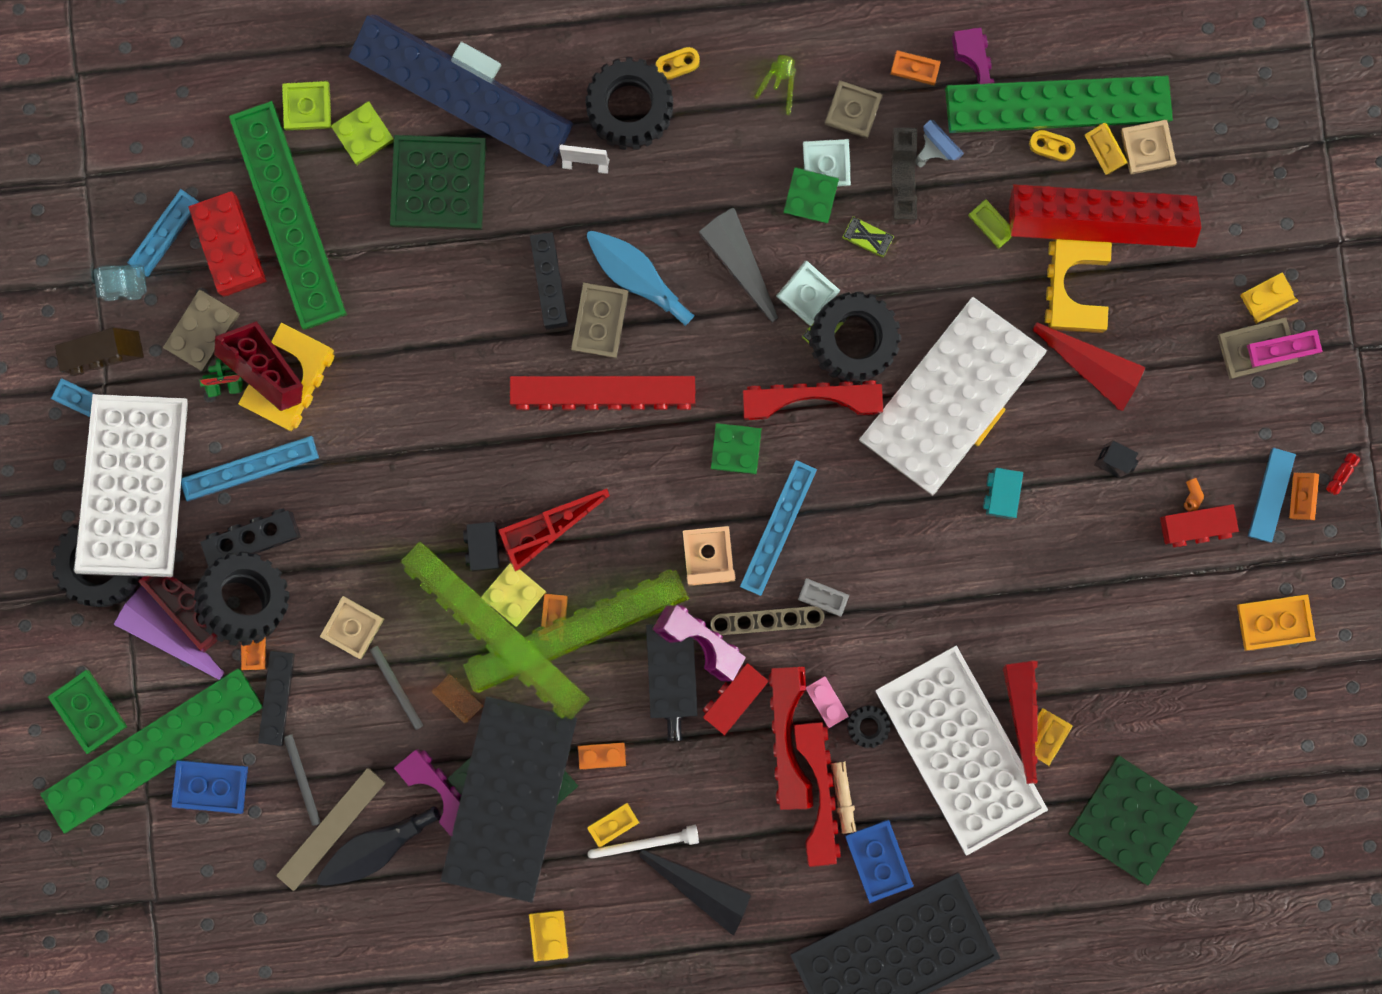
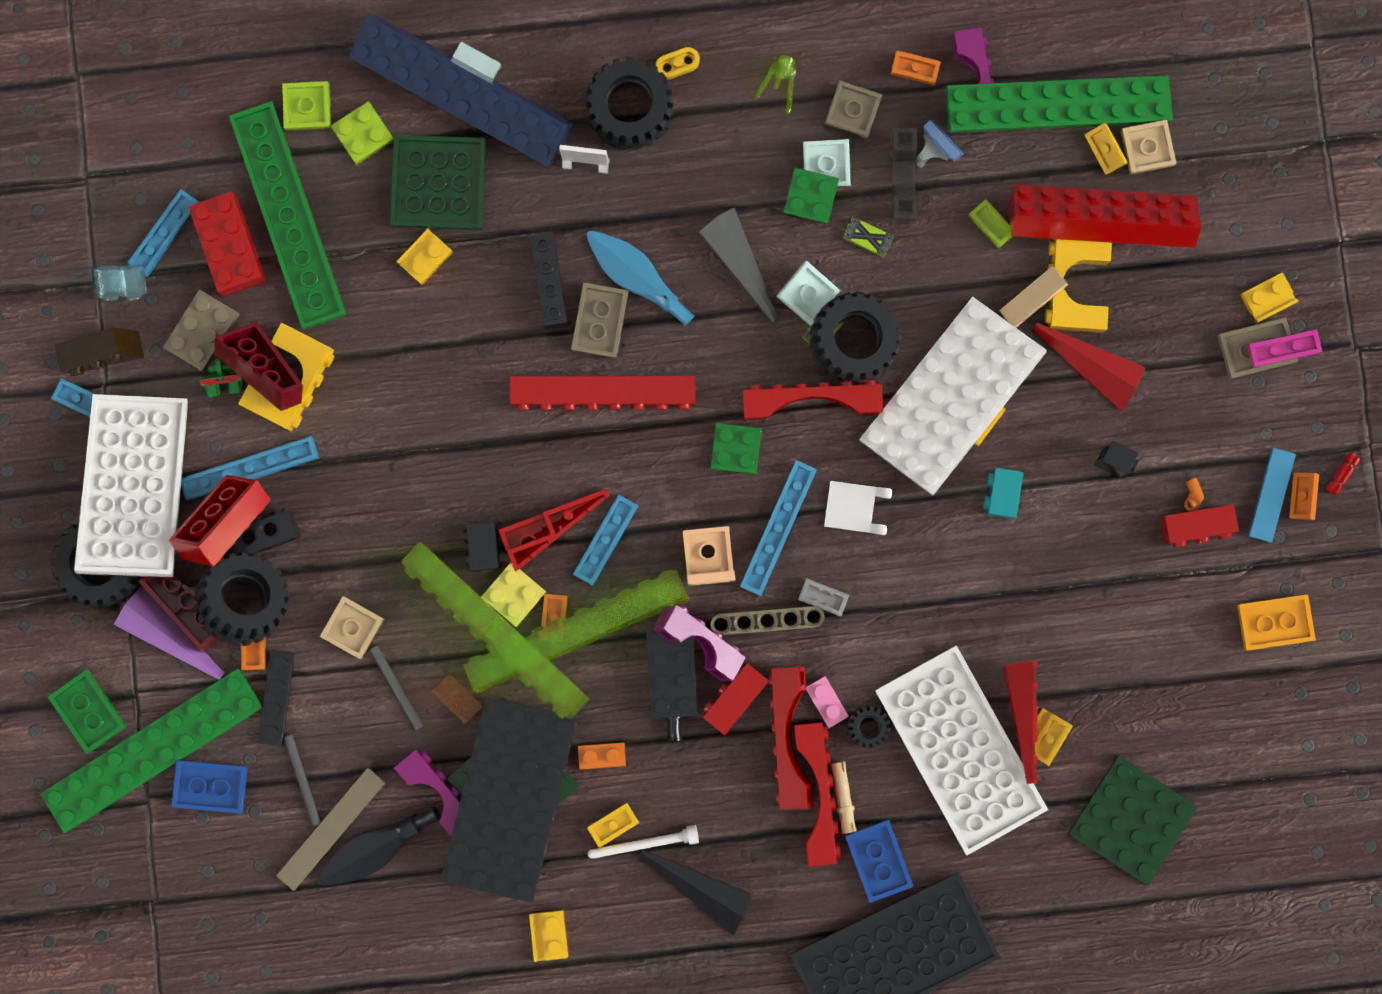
(219, 520): none -> red brick
(424, 256): none -> yellow plate
(605, 540): none -> dark azure tile
(852, 507): none -> white flag
(1033, 297): none -> tan tile
(1052, 143): yellow plate -> none

